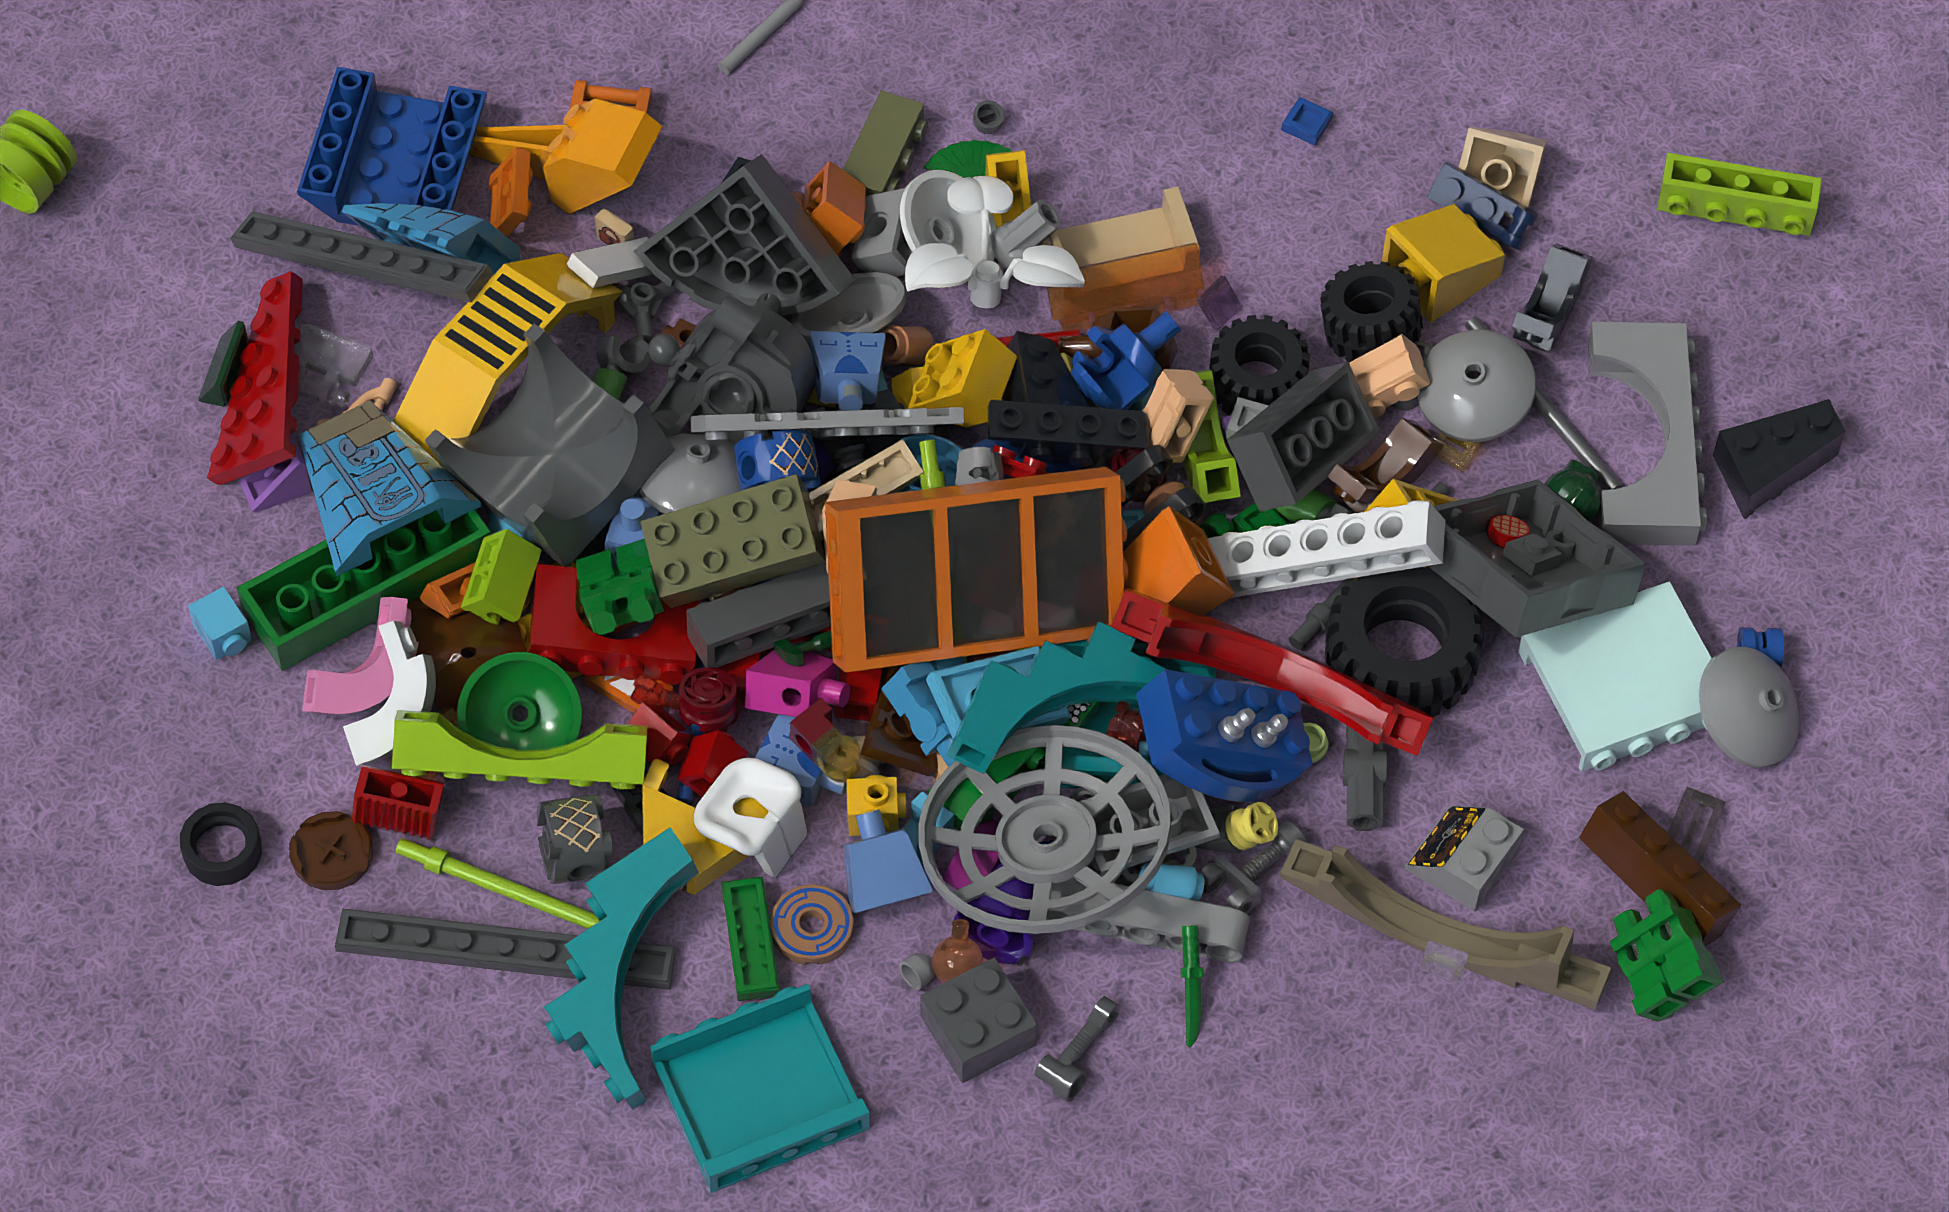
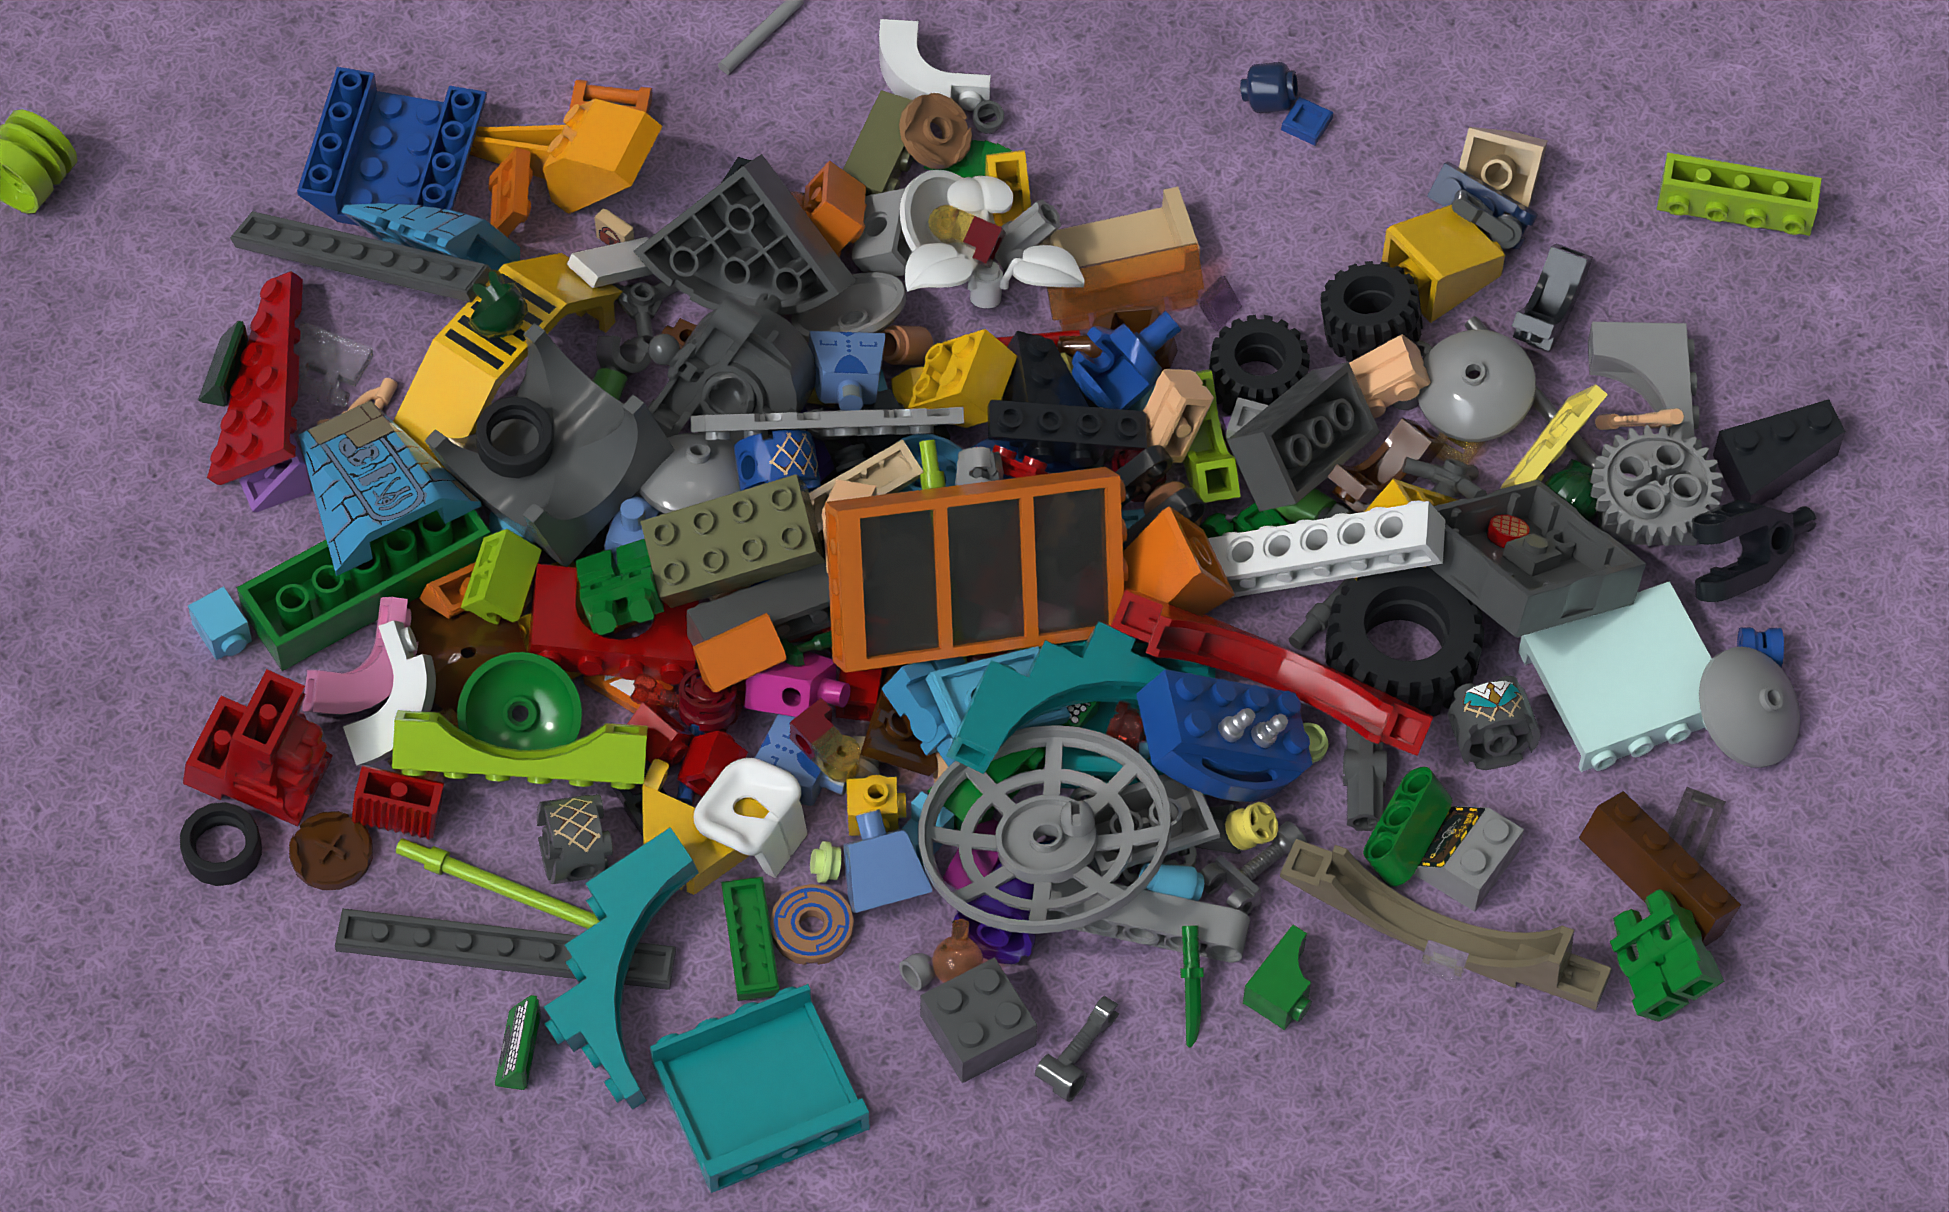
(261, 751): none -> red brick
(501, 307): none -> dark green piece
(514, 408): none -> black tyre
(519, 1044): none -> green slope
(739, 653): none -> orange slope
(826, 862): none -> yellowish green plate
(911, 76): none -> white arch
(920, 140): none -> medium nougat tile
(956, 225): none -> leg
(1086, 823): none -> light grey hinge
(1269, 87): none -> dark blue head
(1278, 986): none -> green arch
(1407, 826): none -> green beam
(1451, 478): none -> dark grey piece
(1493, 723): none -> dark grey brick
(1504, 229): none -> dark grey piece
(1558, 432): none -> light yellow wing
(1655, 484): none -> light grey gear
(1664, 417): none -> light nougat piece
(1765, 540): none -> black piece

